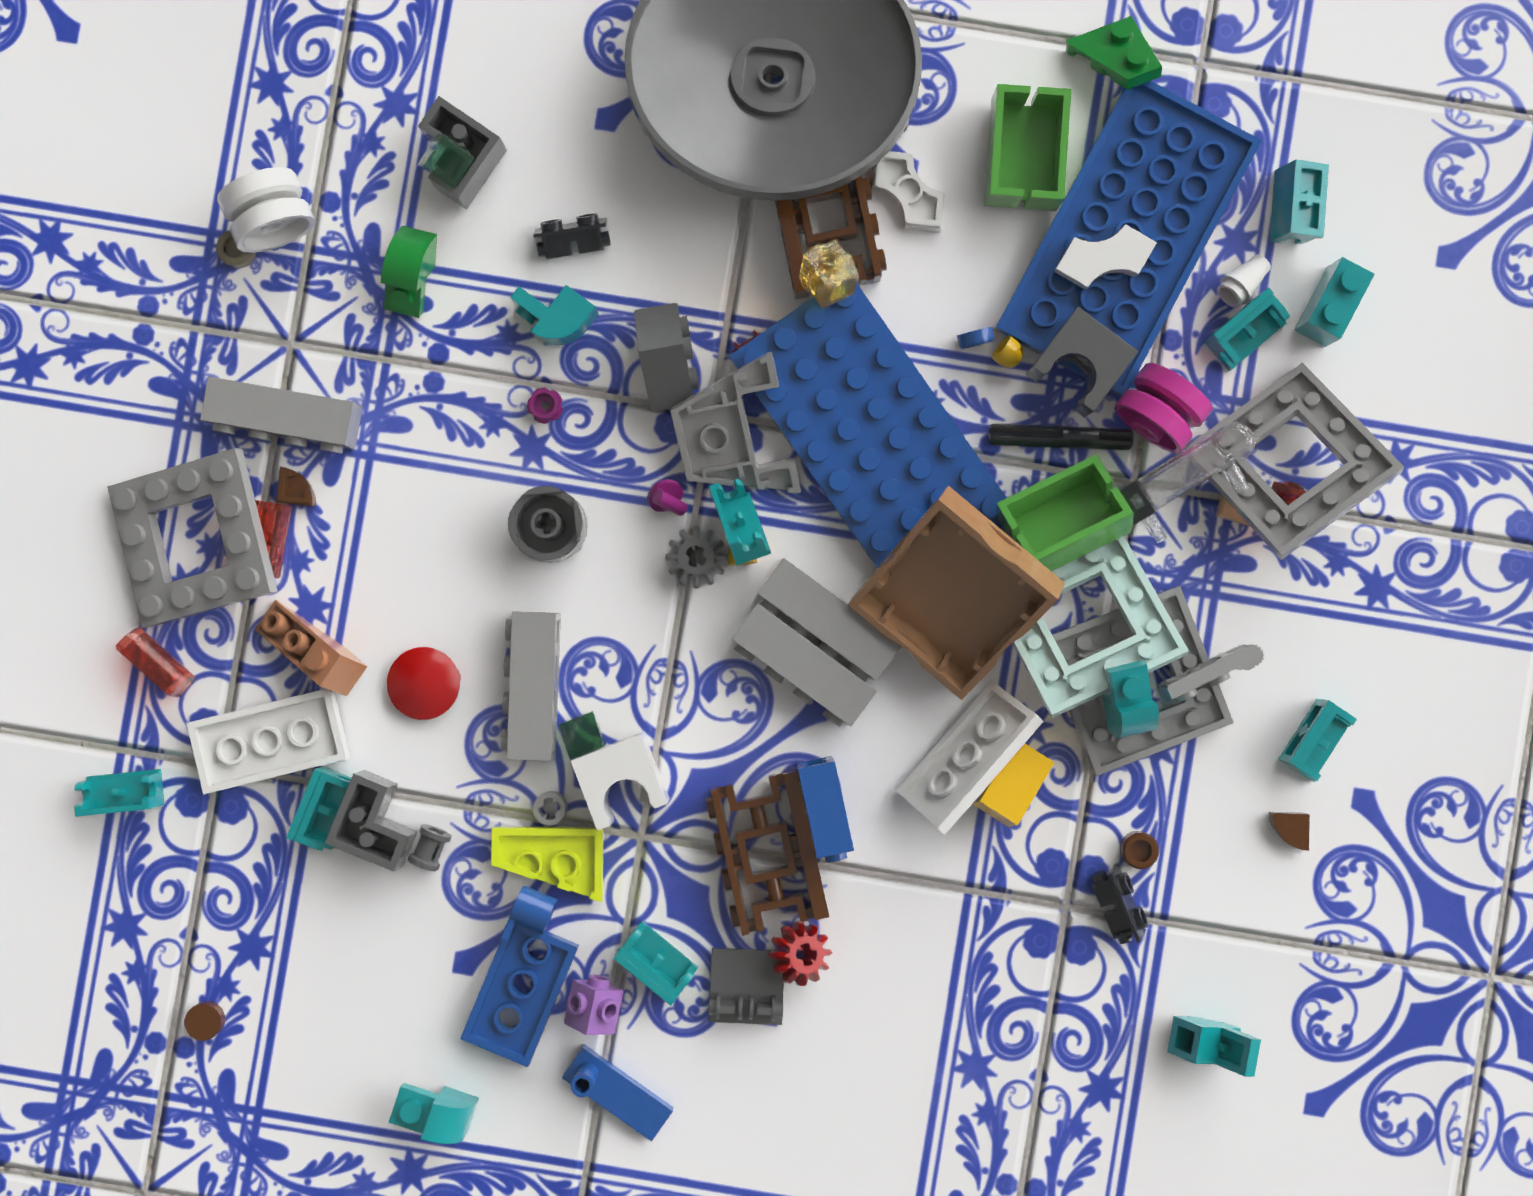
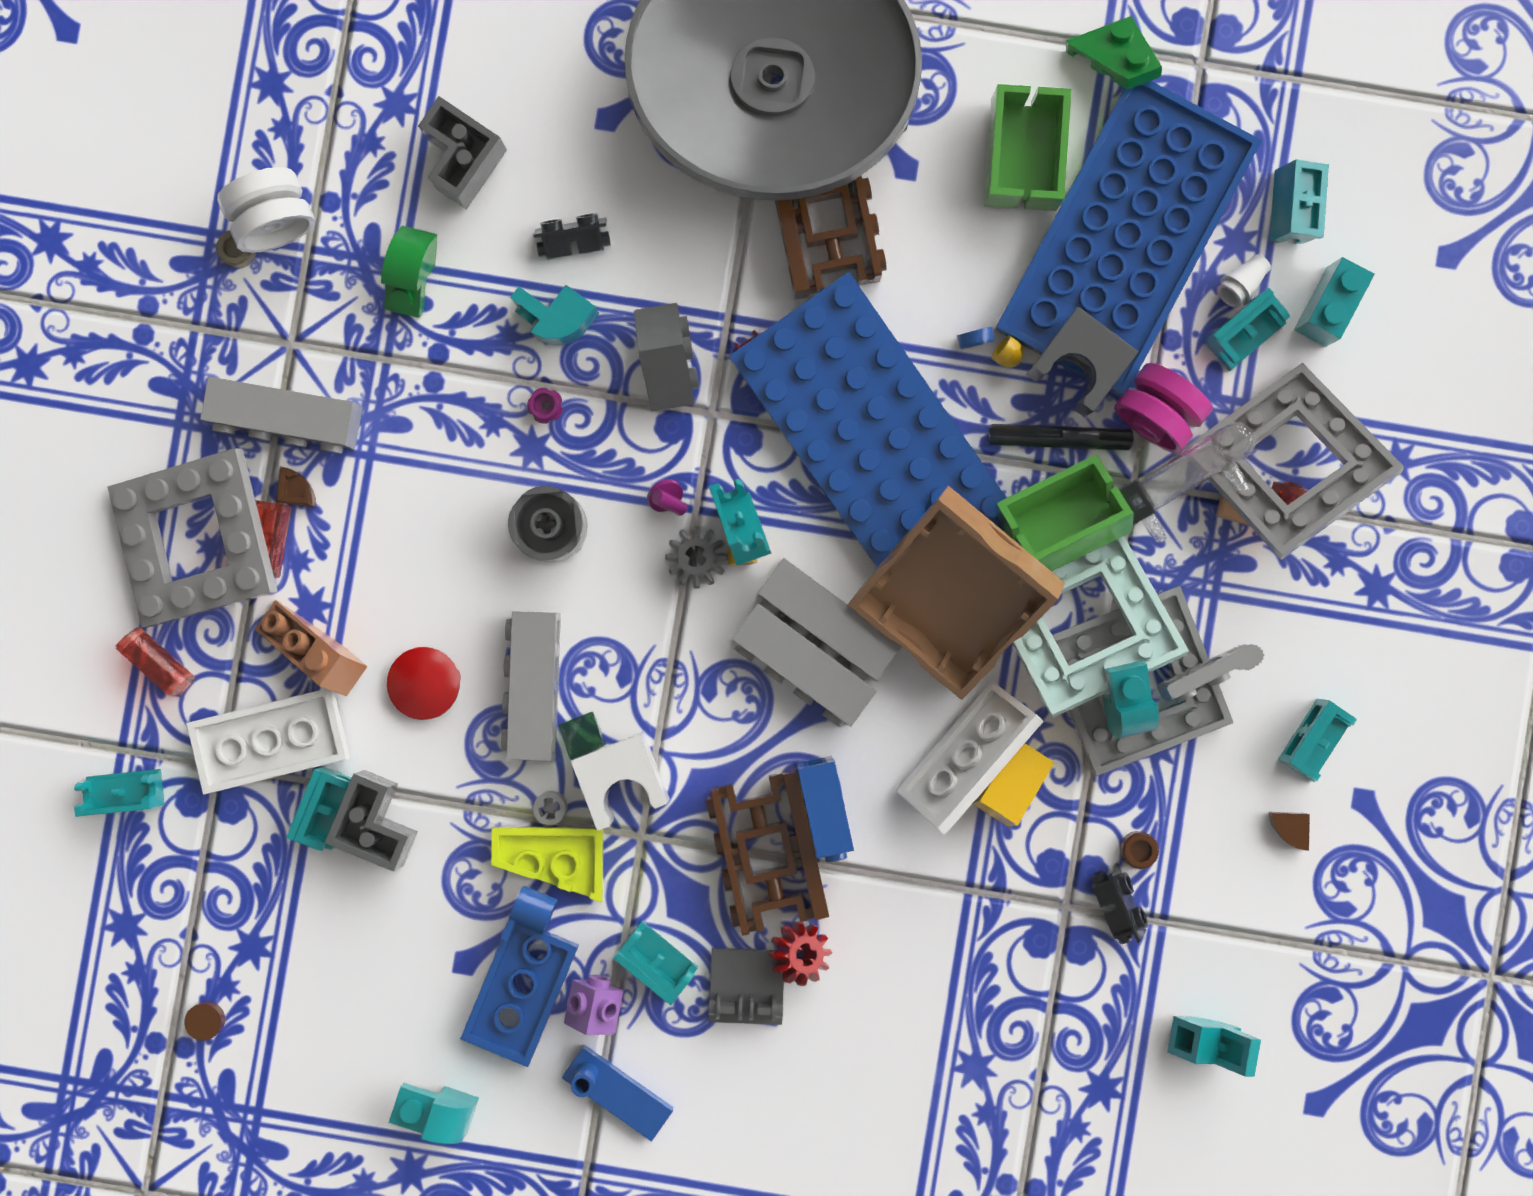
(429, 847): dark grey bush -> none
(446, 160): clear green slope -> none
(717, 436): light grey wing -> none
(828, 273): clear yellow brick -> none
(919, 203): white tile -> none
(1119, 254): white tile -> none

